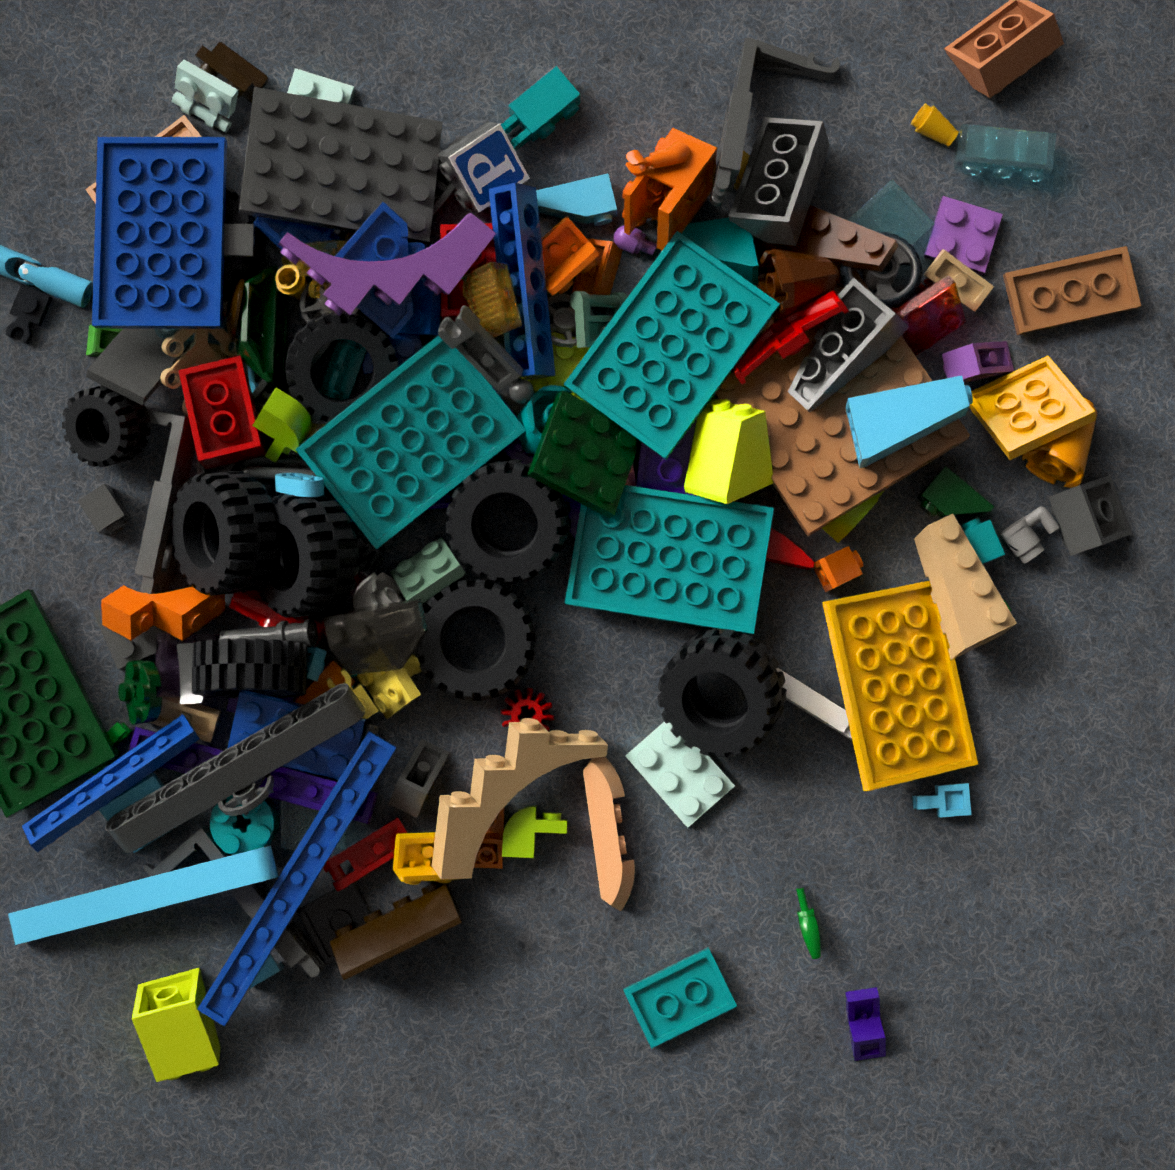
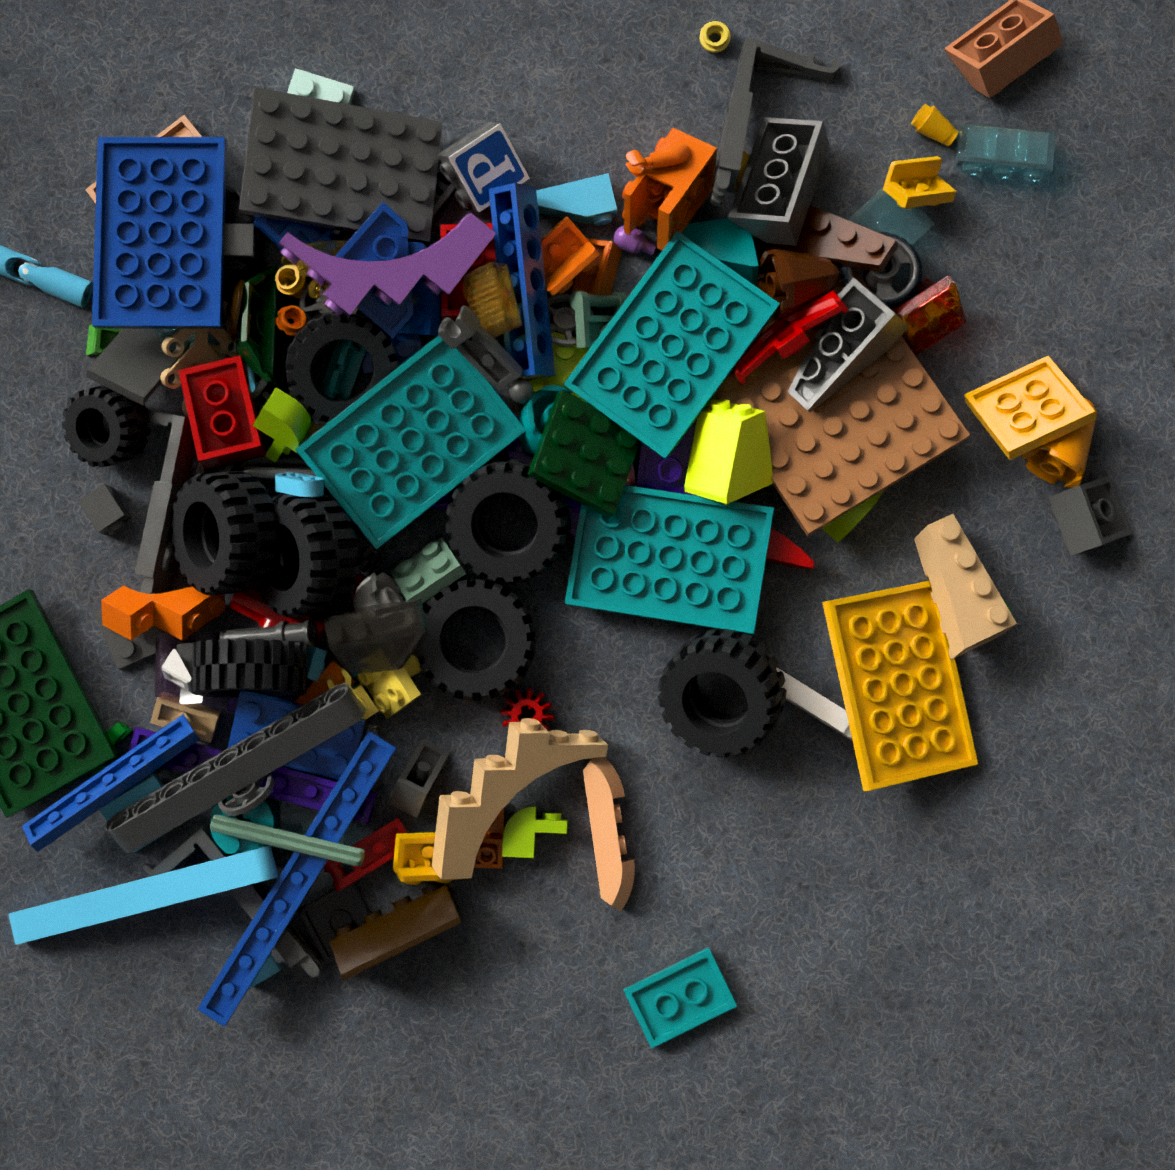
(29, 308): black plate -> none
(140, 691): dark green plate -> none
(172, 1029): neon yellow slope -> none
(176, 672): none -> white slope
(207, 89): light aqua plate -> none
(231, 69): dark brown bracket -> none
(287, 840): none -> sand green axle
(294, 313): none -> orange plate
(542, 108): teal hinge -> none
(679, 774): light aqua plate -> none
(718, 28): none -> light yellow plate
(808, 925): green hand -> none
(838, 568): orange slope -> none
(865, 1024): dark purple slope -> none
(903, 415): medium azure slope -> none
(917, 183): none -> yellow bracket
(949, 800): medium azure plate -> none
(951, 495): dark green slope -> none
(964, 232): medium lavender plate -> none
(970, 286): tan plate -> none
(978, 361): medium lavender slope -> none
(983, 539): teal brick -> none
(1022, 538): light grey piece -> none
(1072, 290): medium nougat plate -> none

